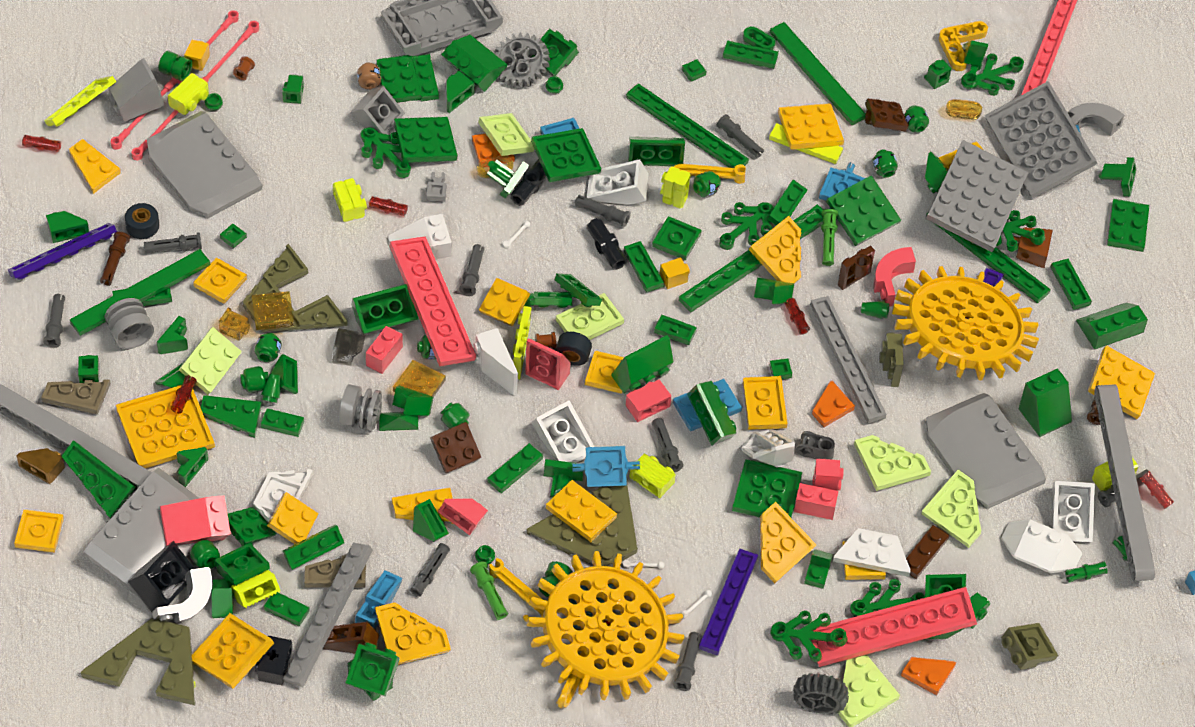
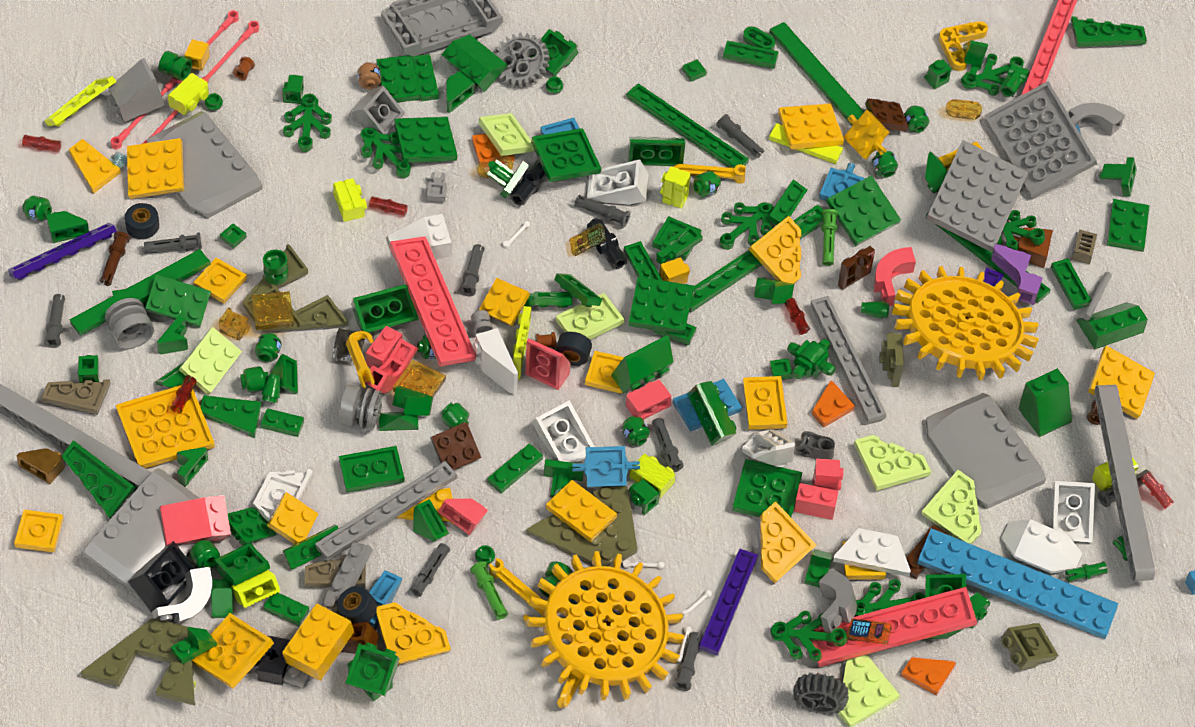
(37, 208): none -> green head
(119, 159): none -> clear light blue plate
(155, 168): none -> yellow plate
(175, 299): none -> green plate
(194, 645): none -> green slope
(275, 267): none -> green wheel
(308, 104): none -> green plant
(318, 642): none -> yellow brick
(356, 605): none -> black wheel
(363, 372): none -> yellow piece
(371, 469): none -> green plate
(386, 511): none -> light grey plate
(393, 368): none -> coral arch
(481, 322): none -> light grey wheel
(587, 239): none -> clear yellow tile
(635, 431): none -> green head
(644, 496): none -> green brick
(661, 305): none -> green plate
(678, 244): none -> green hinge
(687, 630): none -> white hinge
(811, 358): none -> green piece
(840, 590): none -> light grey arch
(866, 134): none -> yellow plate
(869, 631): none -> tile
(1015, 77): none -> green piece
(1015, 265): none -> medium lavender arch
(1019, 583): none -> dark azure plate
(1080, 255): none -> dark tan slope
(1097, 295): none -> light grey bar
(1106, 34): none -> green wing

